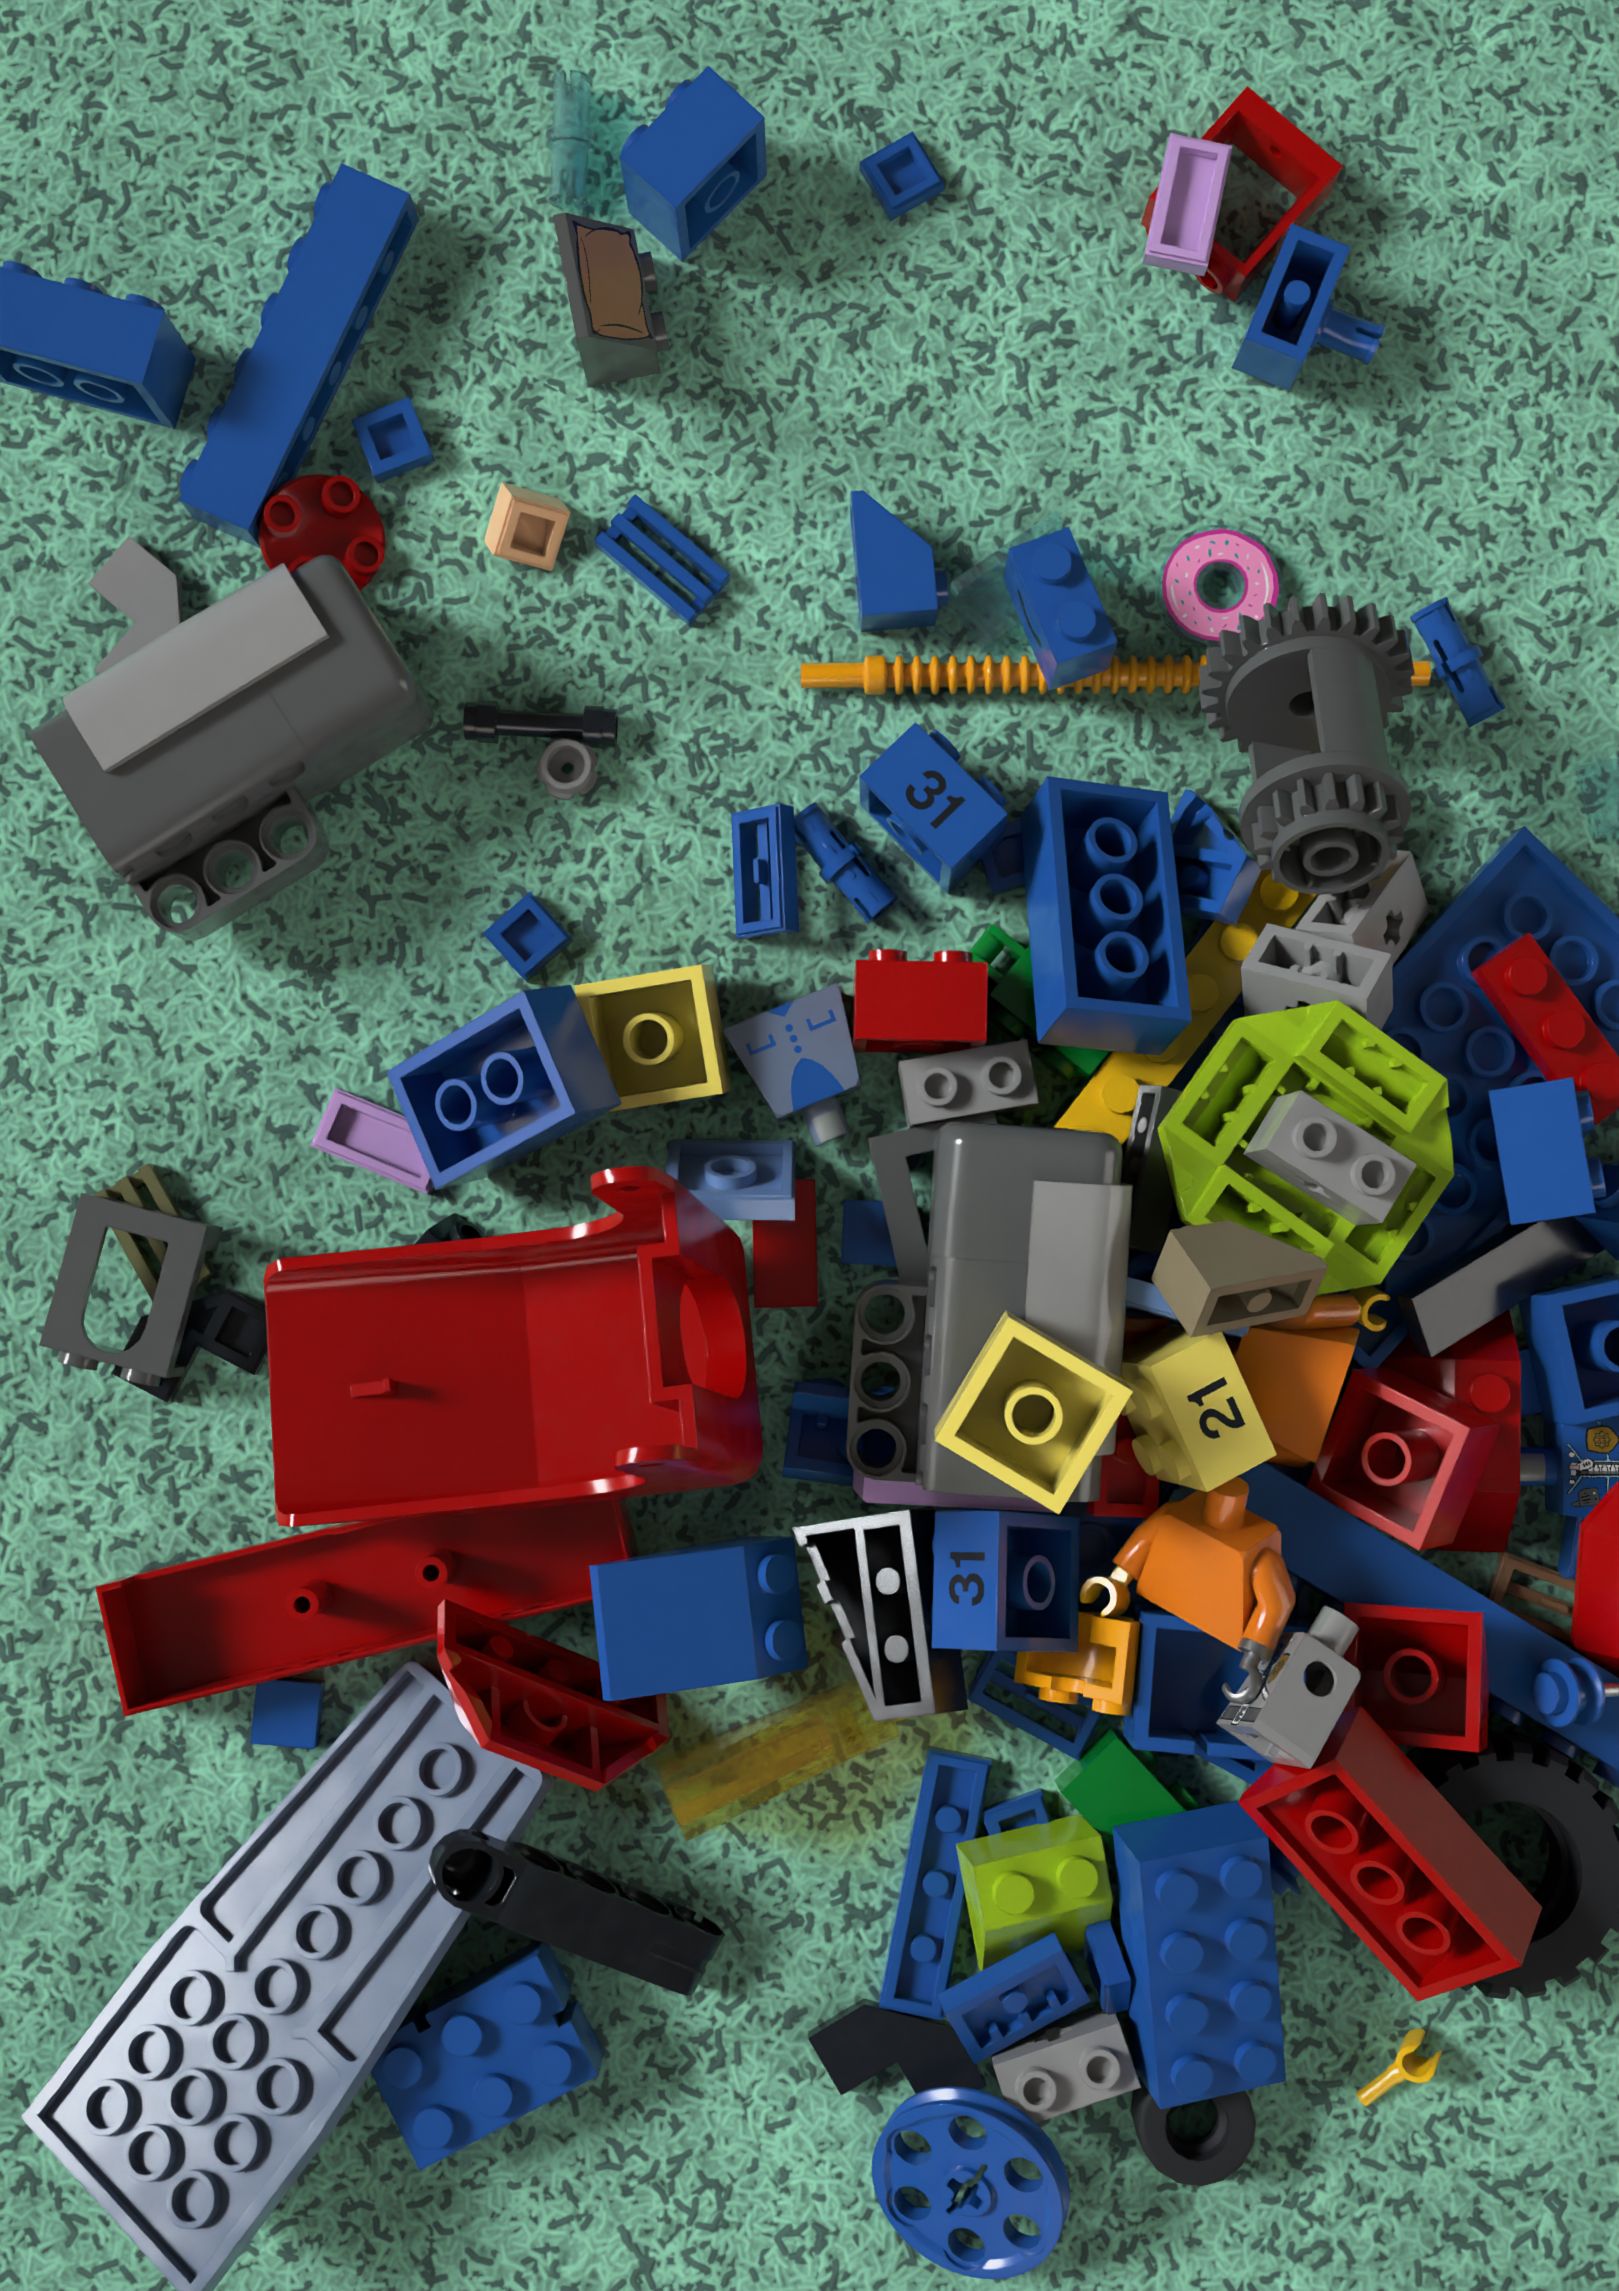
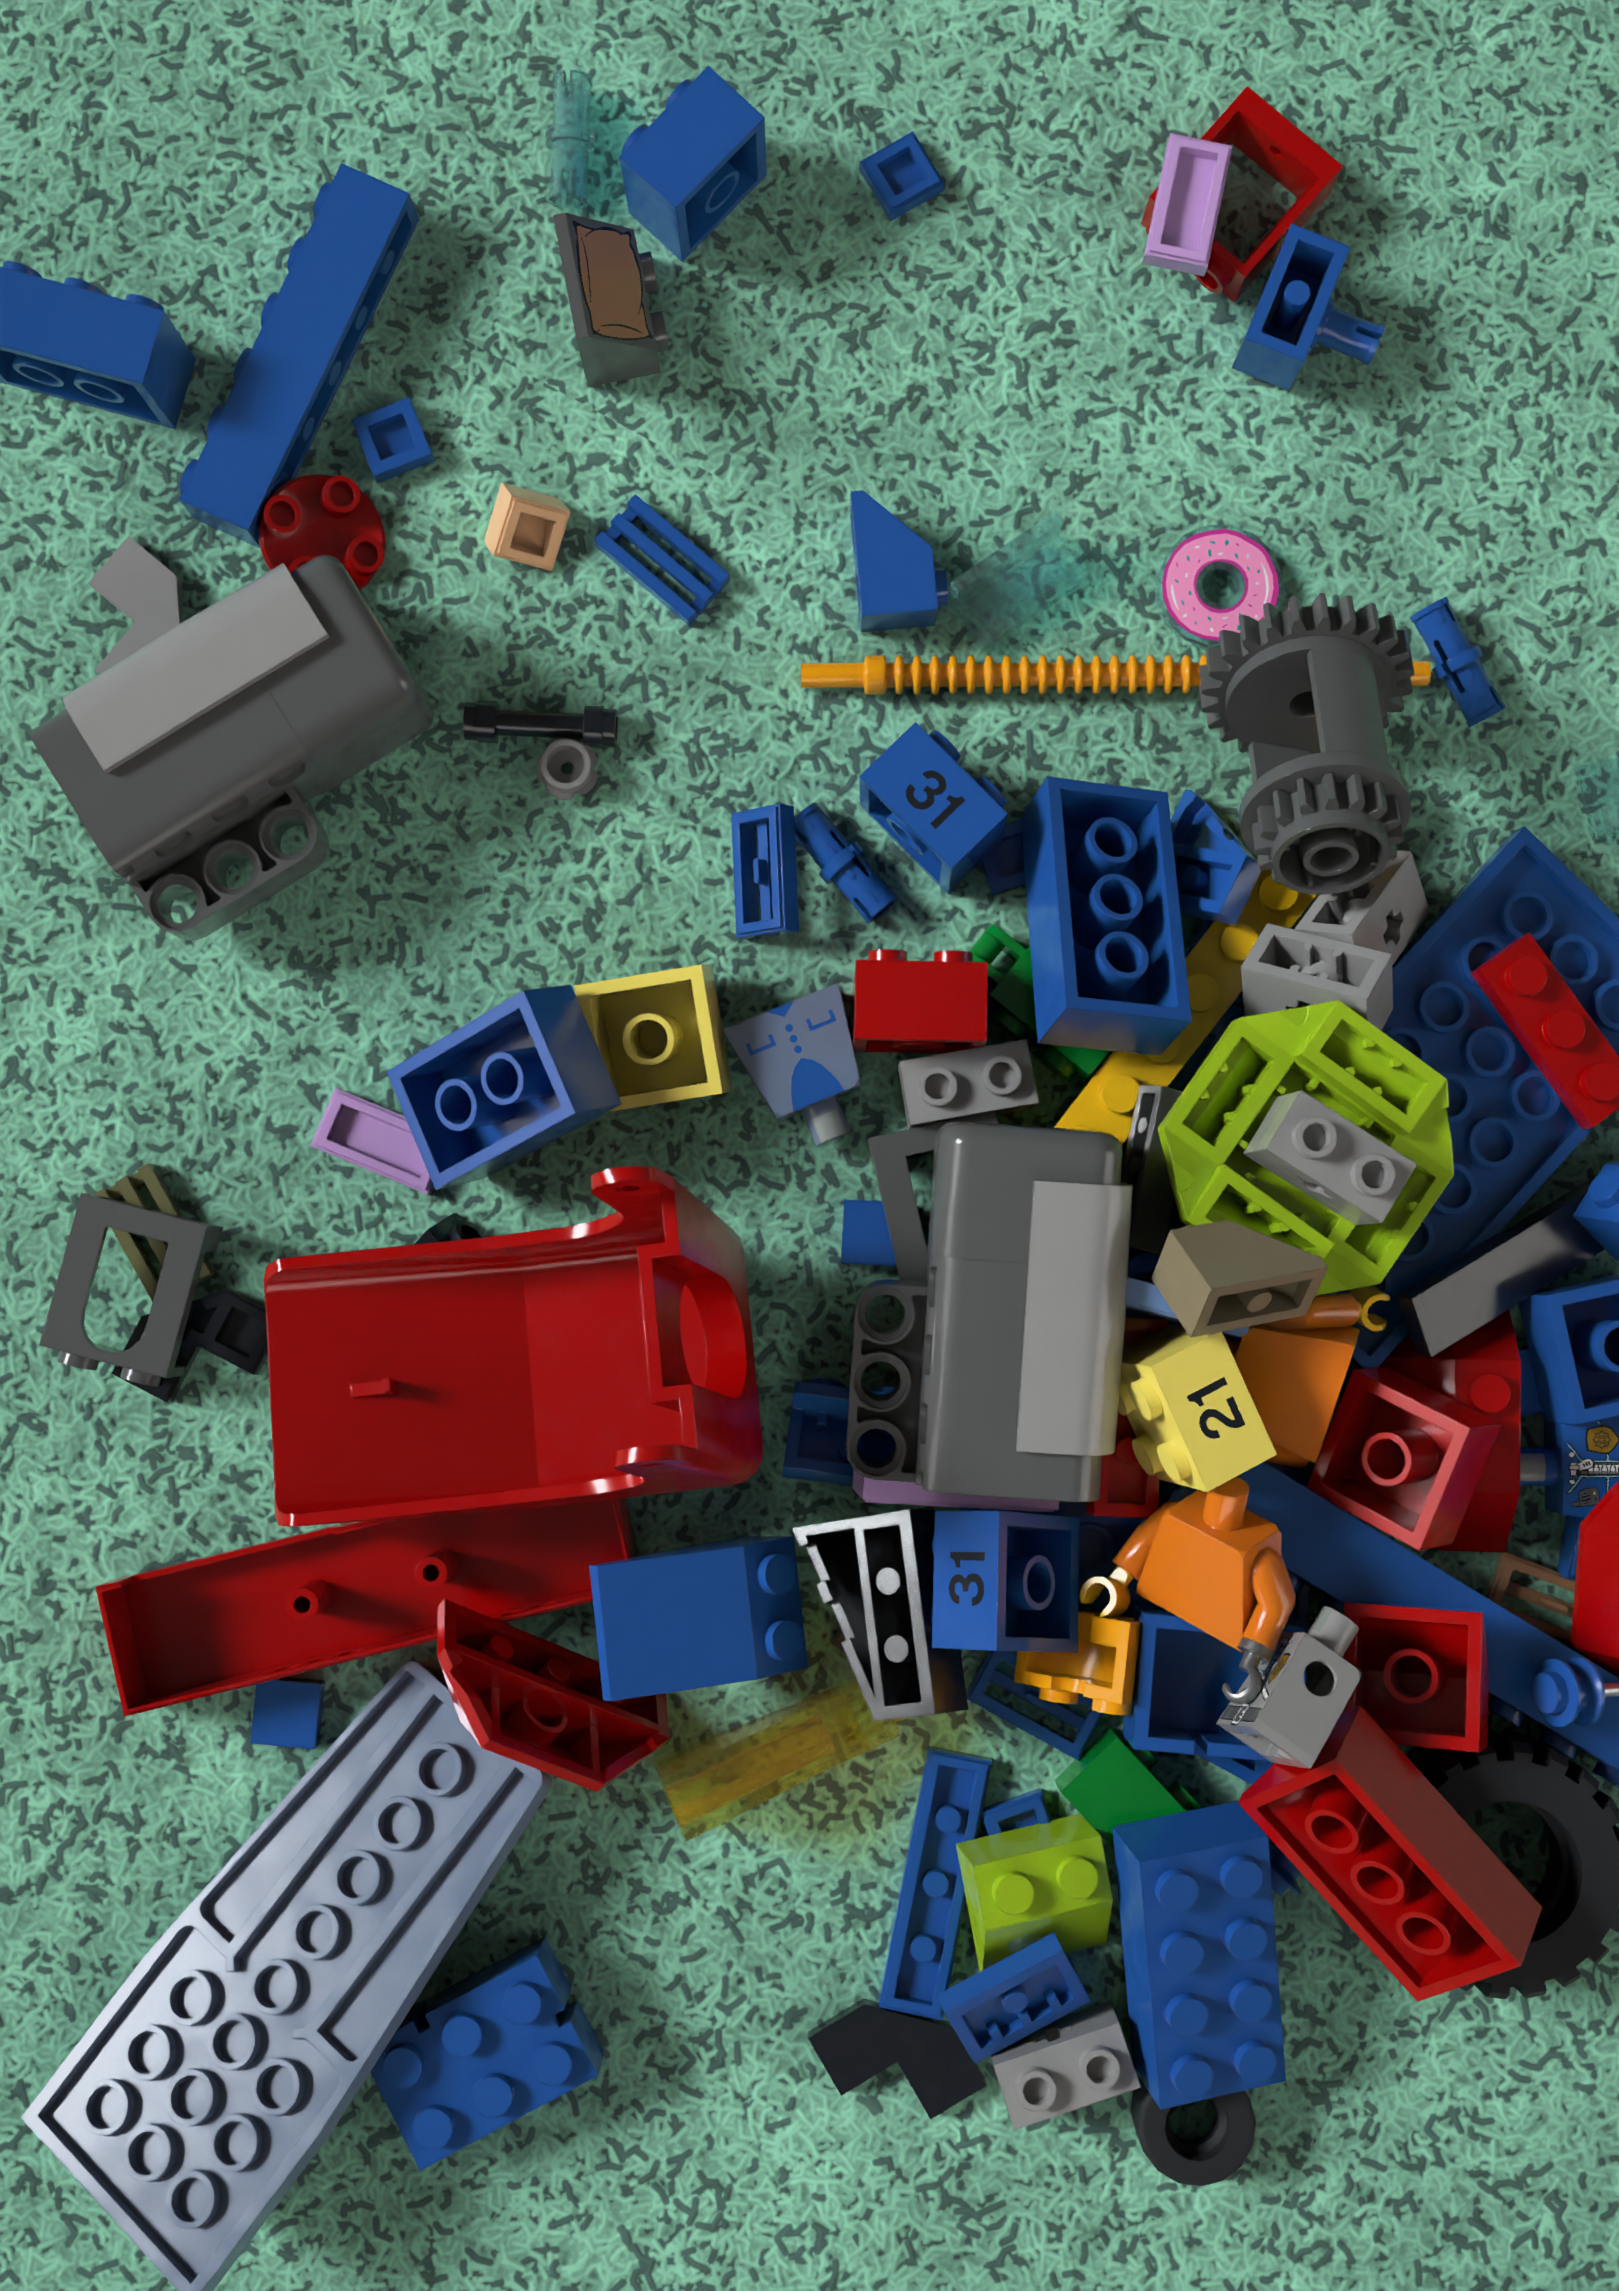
(528, 936): blue tile -> none
(574, 1909): black piece -> none
(737, 1176): medium blue tile -> none
(787, 1255): red tile -> none
(985, 2205): blue wedge -> none
(1032, 1412): light yellow brick -> none
(1059, 608): blue brick -> none
(1107, 1967): blue tile -> none
(1406, 2066): yellow hand -> none
(1544, 1151): blue brick -> none

